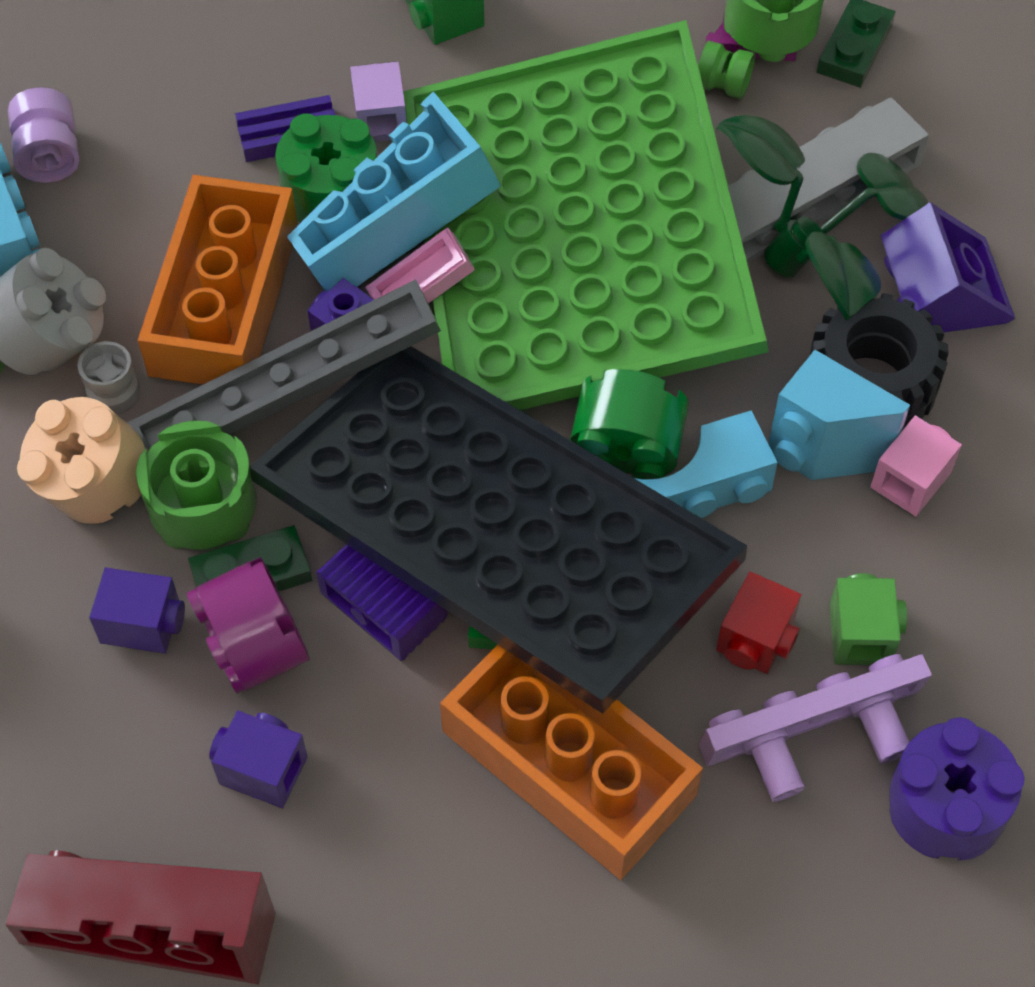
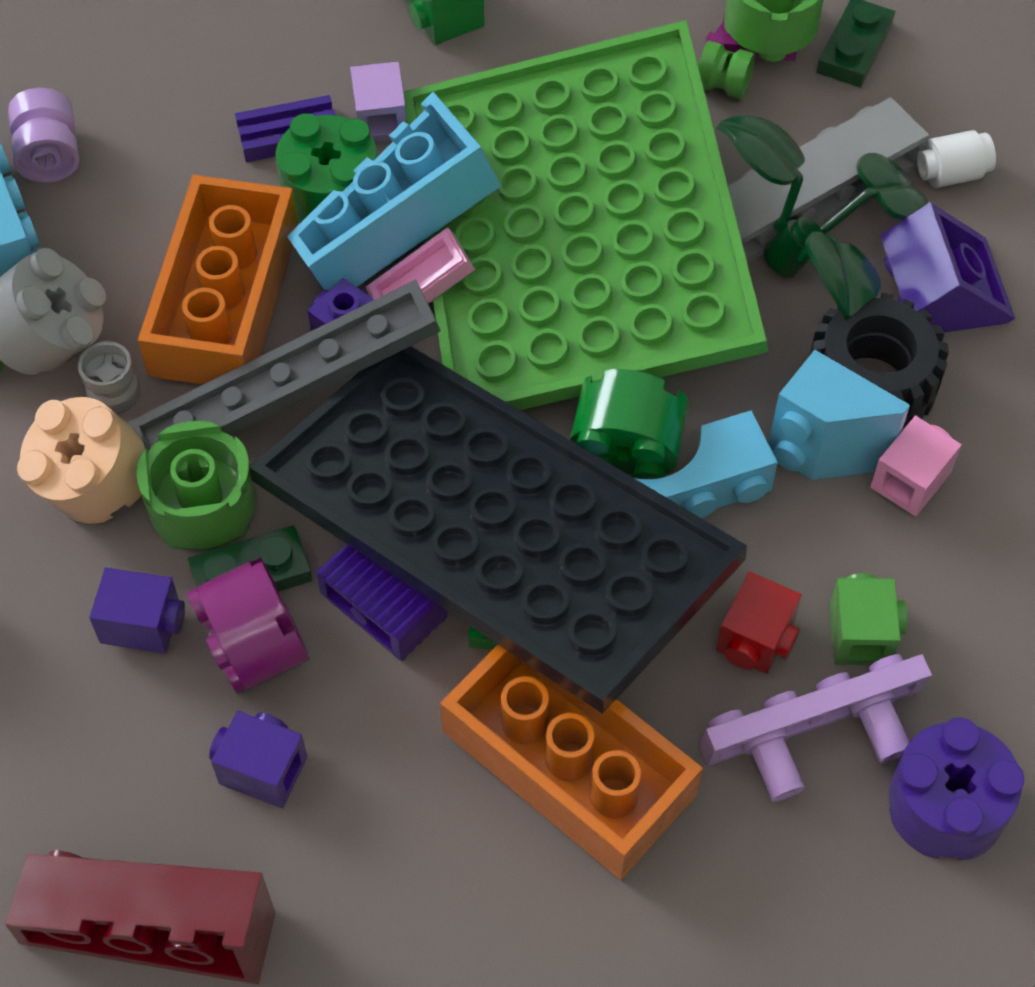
(956, 158): none -> white brick

